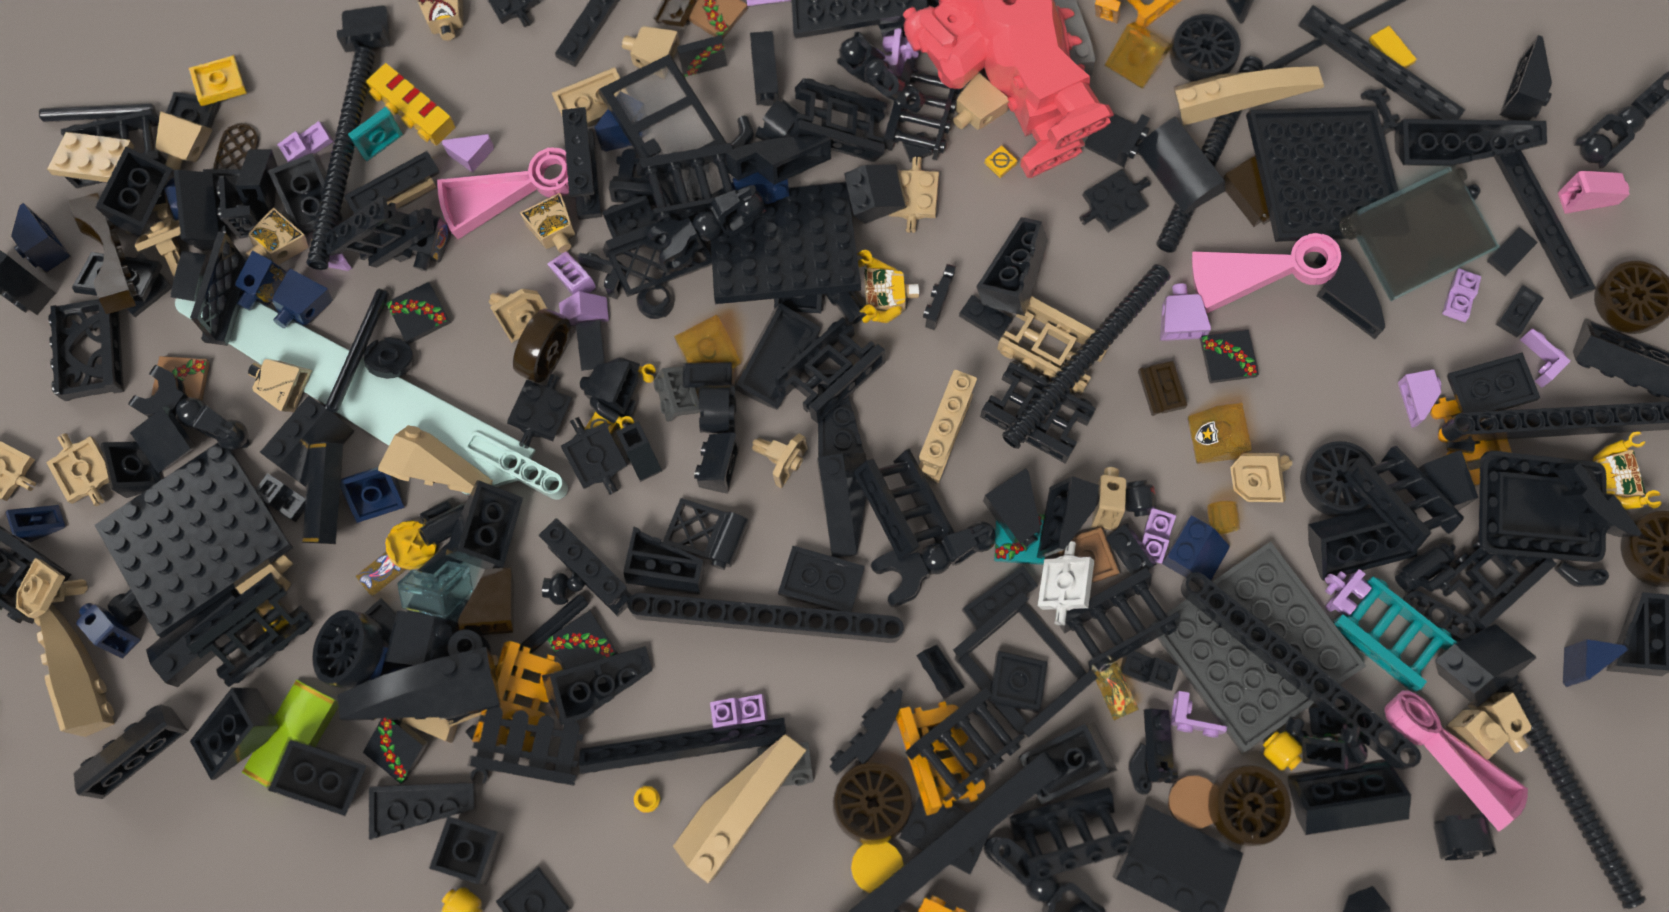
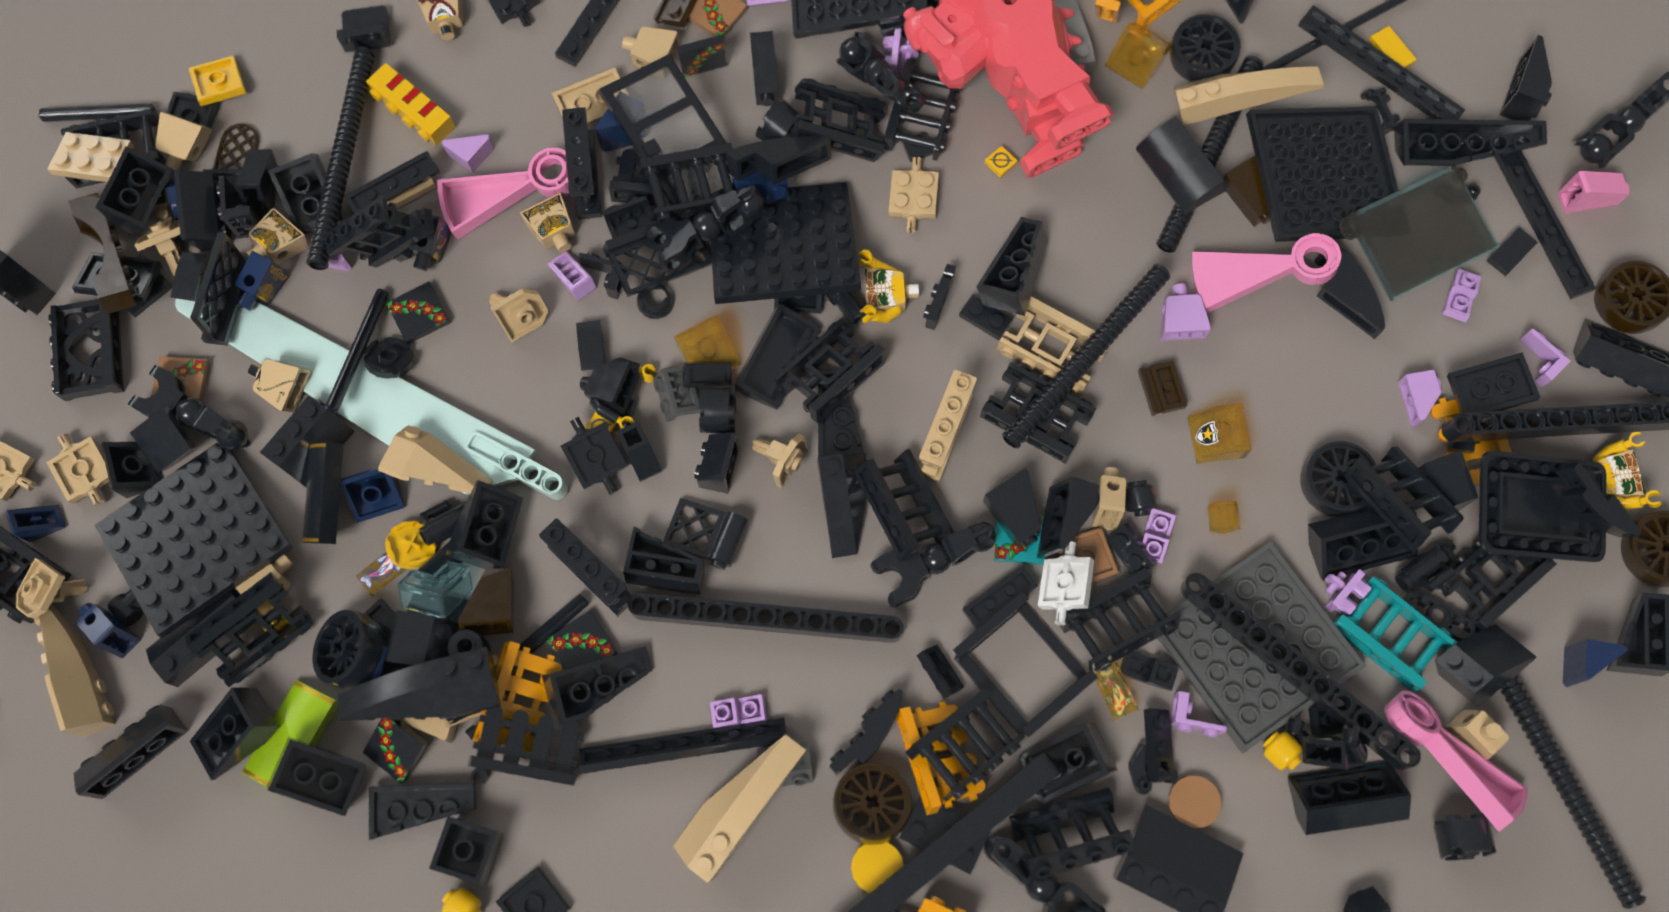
(37, 240): dark blue slope -> none
(281, 497): black slope -> none
(299, 299): dark blue torso -> none
(308, 142): lavender slope -> none
(375, 134): teal tile -> none
(539, 410): black plate -> none
(541, 345): dark brown piece -> none
(557, 587): black animal -> none
(584, 308): lavender slope -> none
(646, 799): yellow plate -> none
(746, 133): black arm -> none
(821, 580): black plate -> none
(875, 191): black slope -> none
(979, 104): tan torso -> none
(1018, 681): black tile -> none
(1114, 201): black plate -> none
(1119, 139): black bracket -> none
(1196, 550): dark blue slope -> none
(1229, 356): black tile -> none
(1237, 833): dark brown piece -> none
(1260, 477): tan piece -> none
(1507, 713): tan torso -> none
(1519, 311): black plate -> none
(1582, 578): black arm -> none

